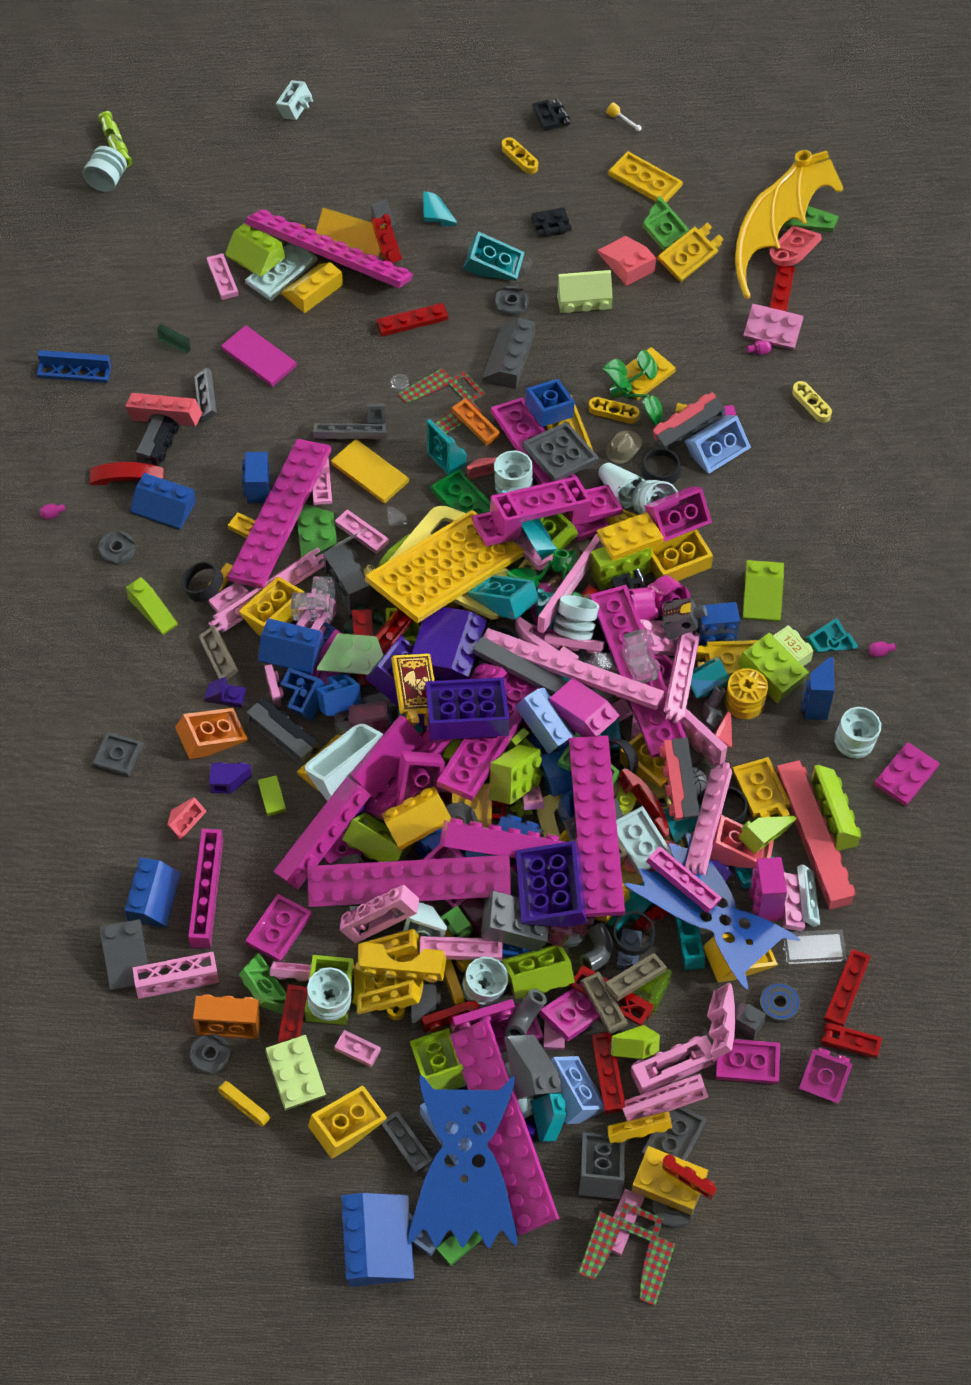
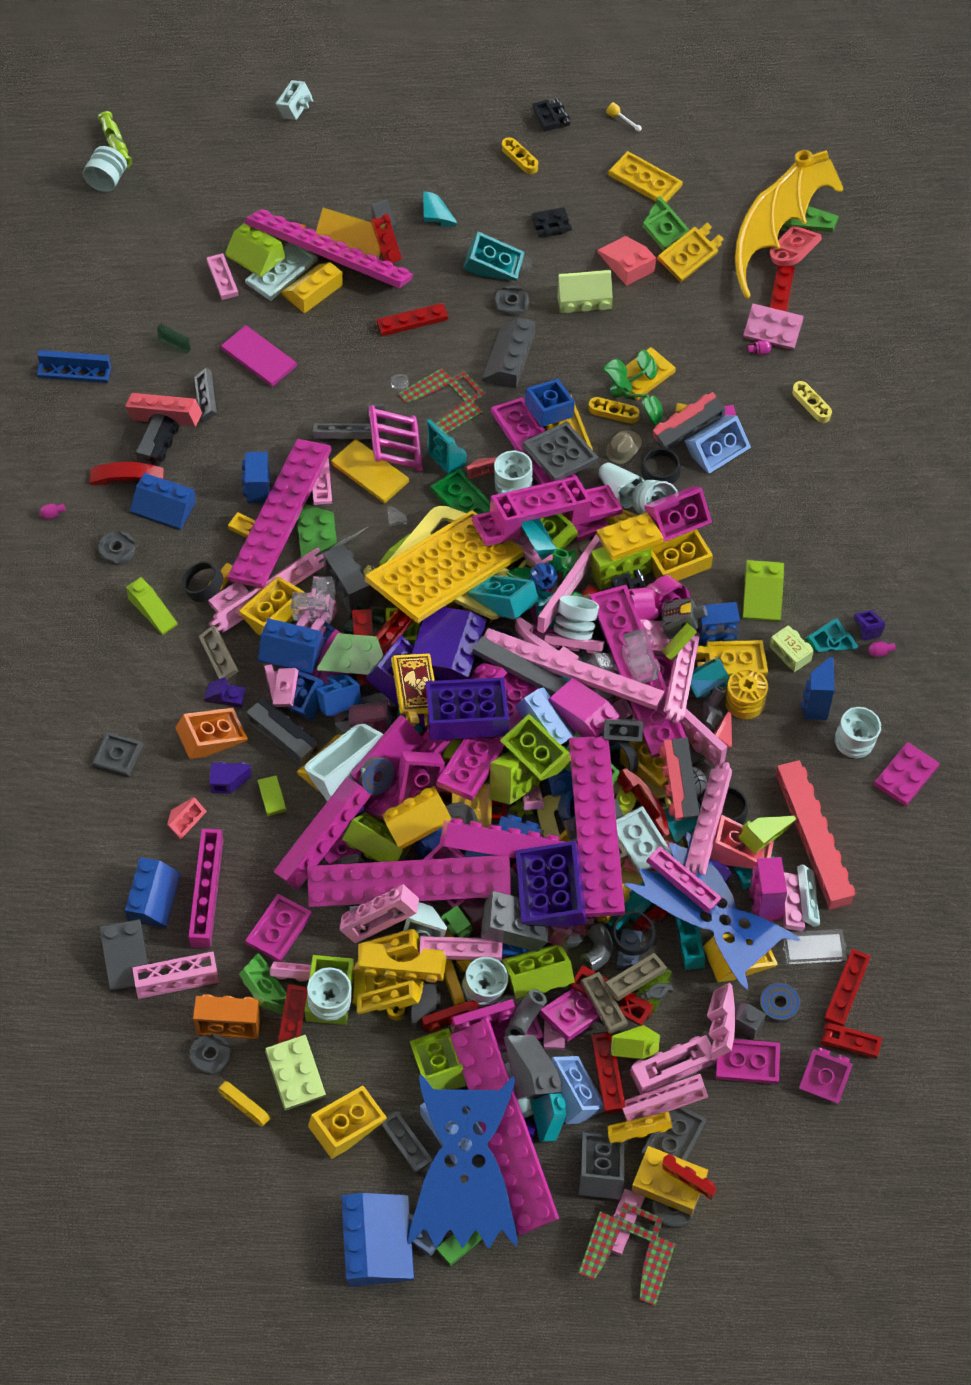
(285, 687): none -> bright pink plate
(357, 1048): bright pink plate -> none
(369, 537): bright pink plate -> none
(384, 778): none -> dark grey tile
(413, 434): none -> dark pink bar
(475, 421): orange plate -> none
(536, 748): none -> lime slope
(543, 576): none -> blue piece
(623, 729): none -> dark grey slope
(657, 991): none -> dark grey piece
(679, 641): none -> lime tile
(762, 788): yellow tile -> none
(777, 666): lime brick -> none
(835, 808): lime slope -> none
(871, 624): none -> dark purple slope

